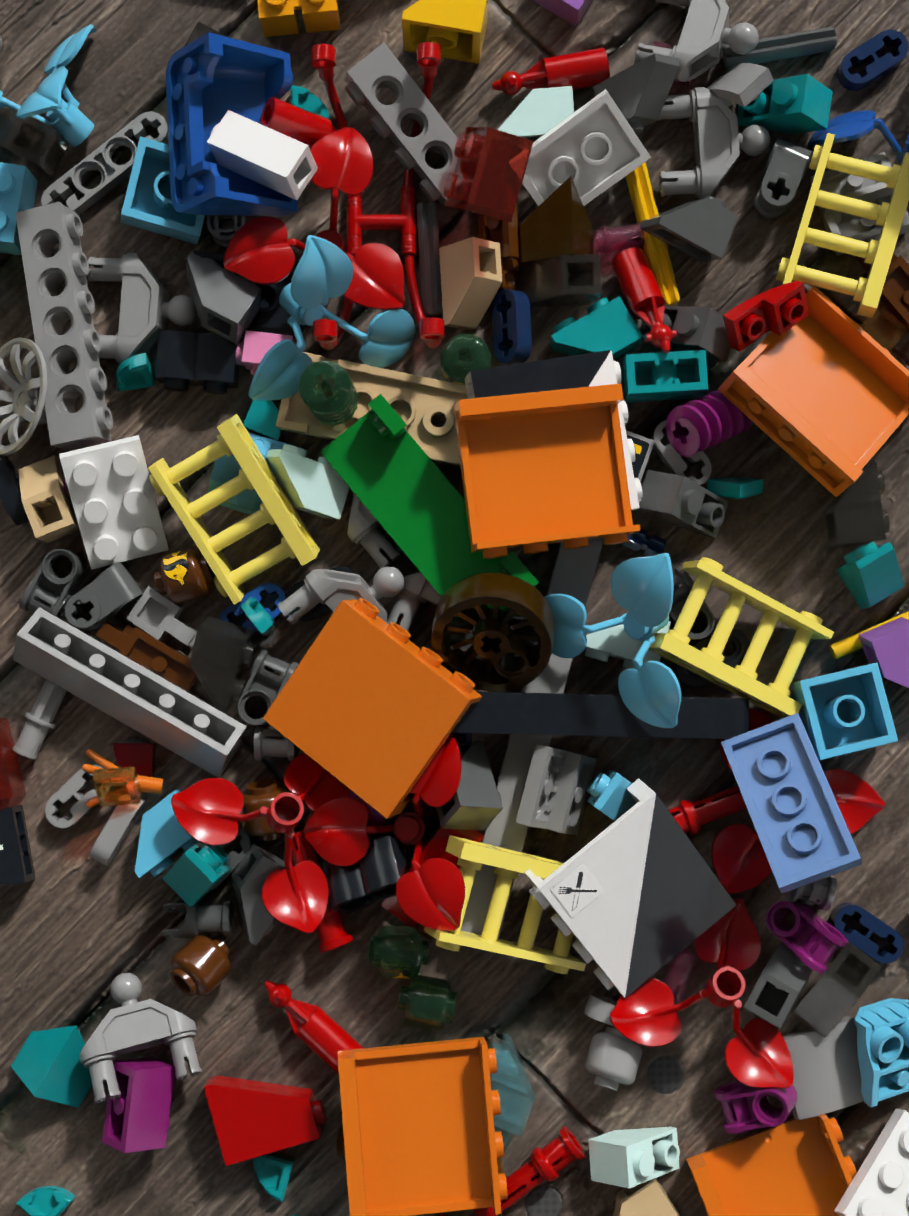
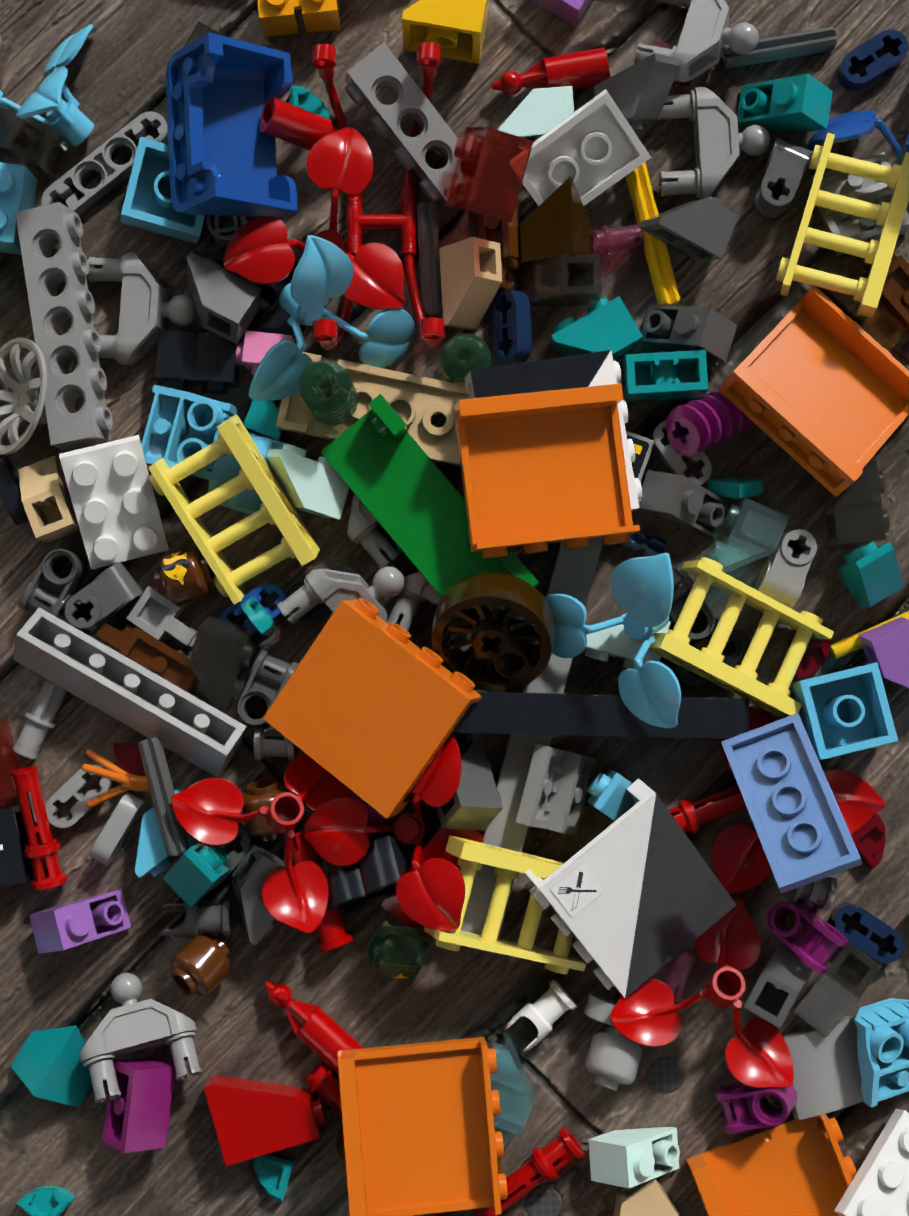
(46, 848): none -> red pin
(79, 921): none -> medium lavender slope
(117, 786): clear orange tile -> none
(135, 373): teal tile -> none
(161, 793): none -> dark grey axle
(181, 426): none -> medium azure slope
(262, 154): white brick -> none
(326, 1085): none -> red pin
(427, 1003): clear green head -> none
(545, 1011): none -> white piece
(643, 295): red wheel -> none
(741, 83): light grey slope -> none
(750, 536): none -> clear light blue slope
(771, 310): red slope -> none
(784, 574): none -> light grey piece
(813, 658): none -> dark red tile
(870, 841): none -> dark red tile

